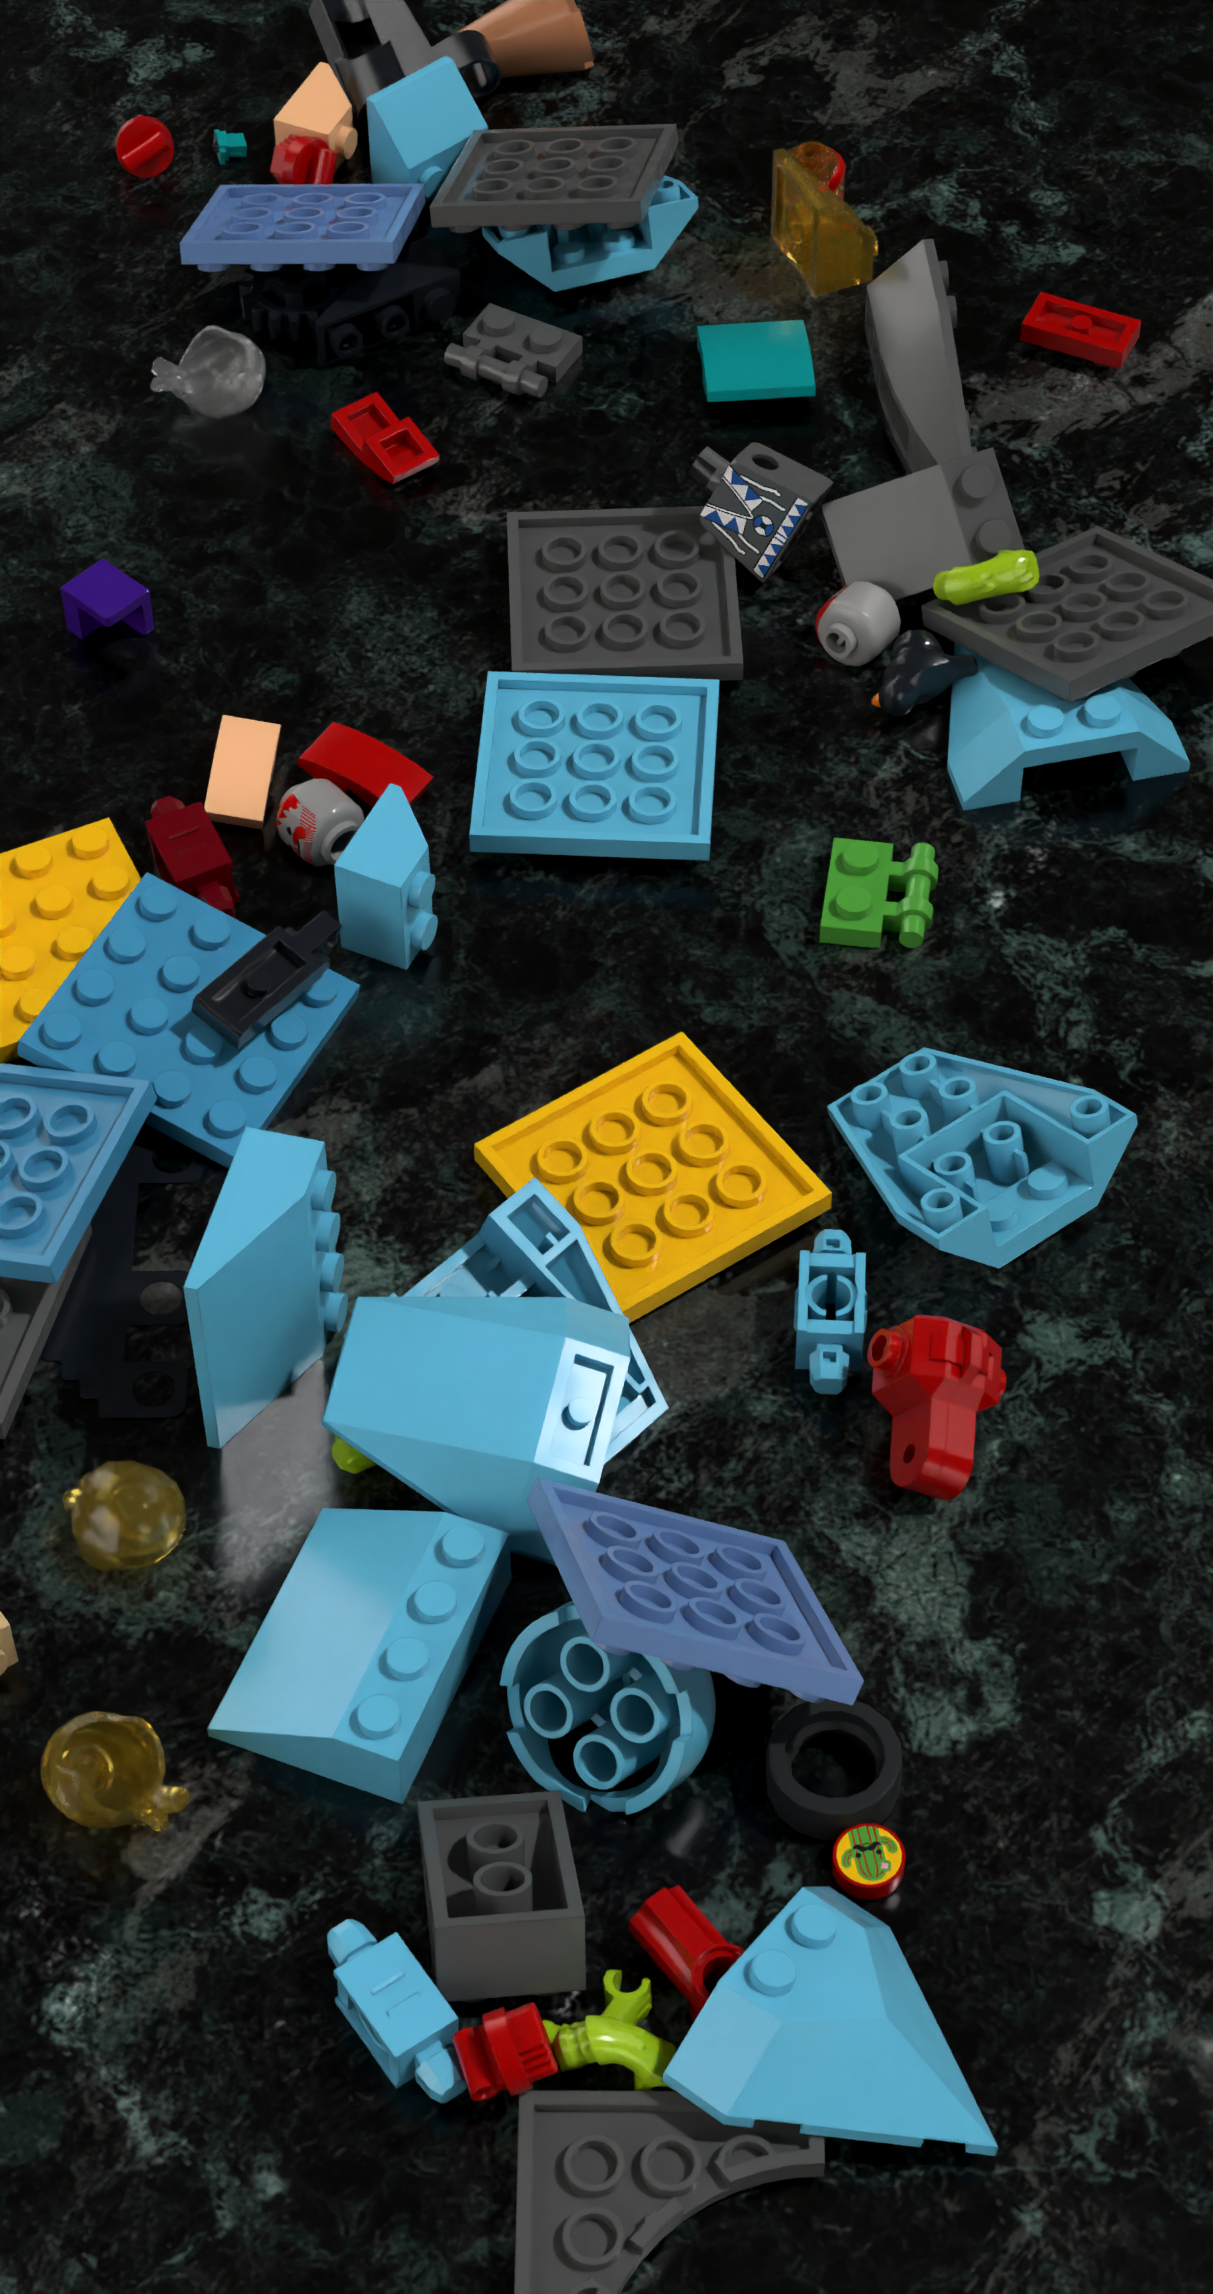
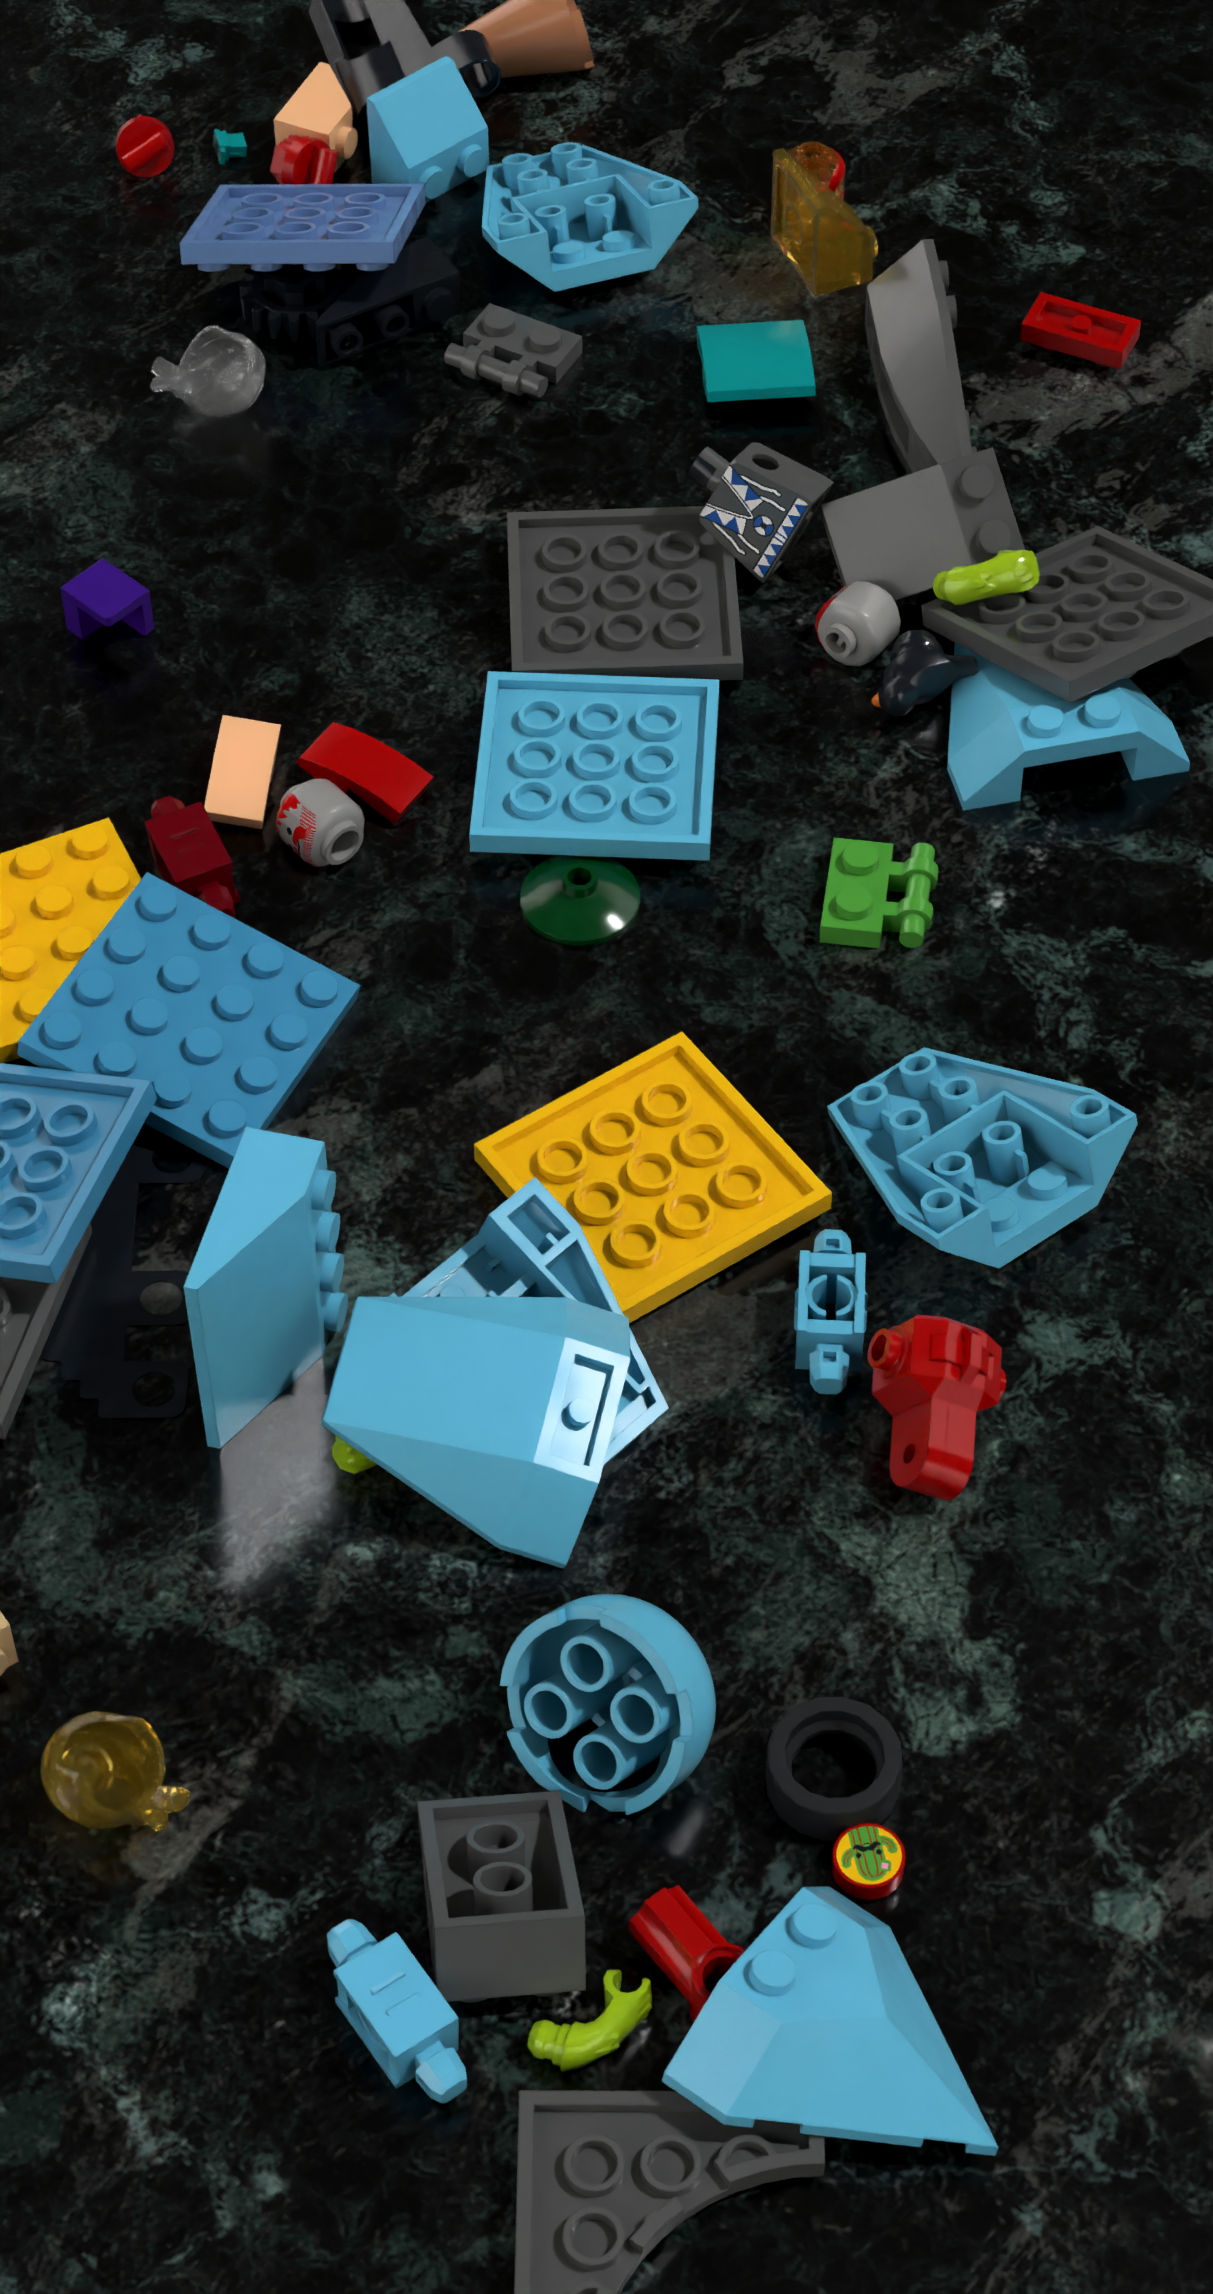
(125, 1515): clear yellow hat -> none
(267, 979): black hinge -> none
(367, 1645): medium azure slope -> none
(381, 440): red slope -> none
(386, 885): medium azure slope -> none
(505, 2052): red piece -> none
(555, 177): dark grey plate -> none
(579, 899): none -> dark green dish
(617, 2042): lime piece -> none
(692, 1593): medium blue plate -> none

